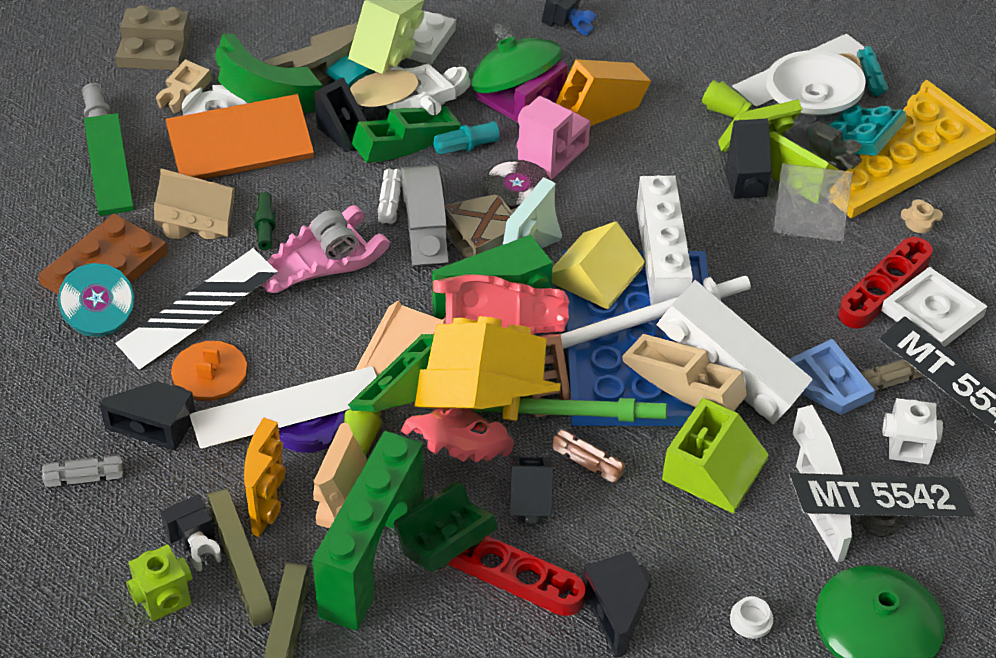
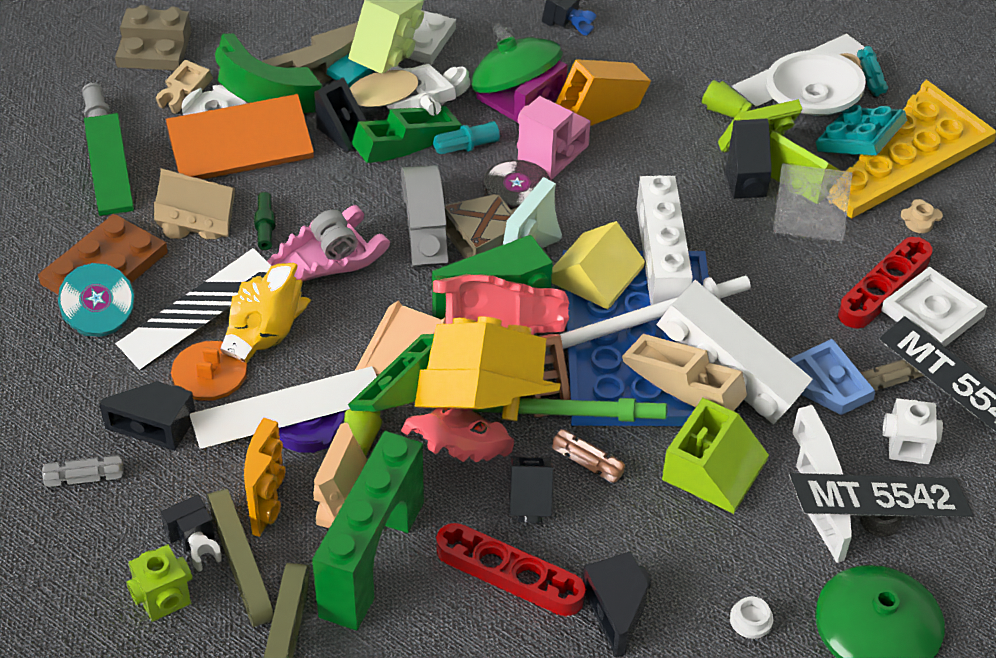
(271, 309): none -> yellow piece
(389, 196): white axle -> none
(443, 527): dark green bracket -> none
(829, 145): clear smoke plate -> none

